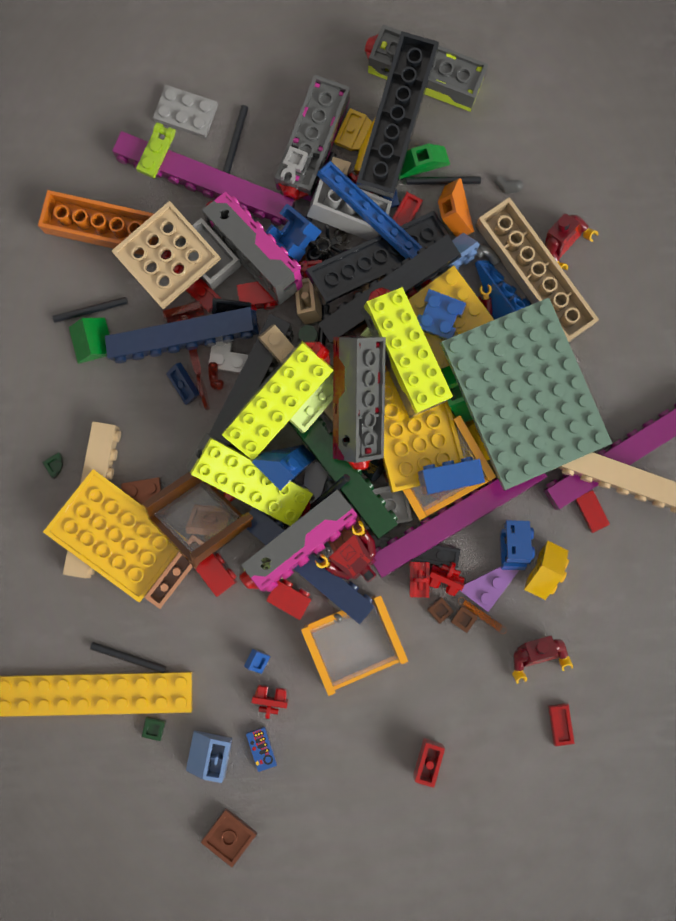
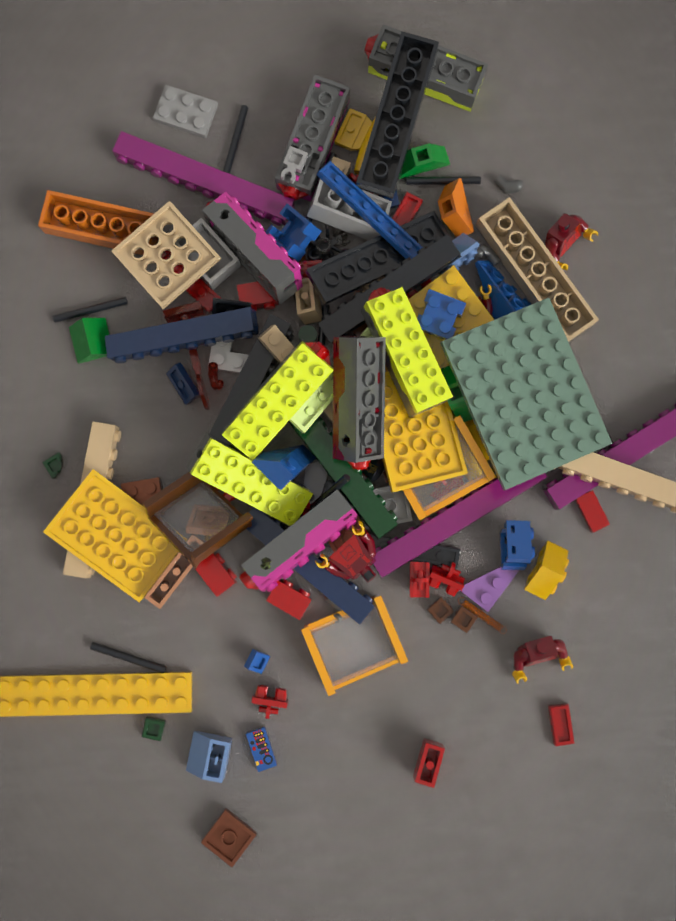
(155, 150): lime plate -> none
(450, 476): blue brick -> none

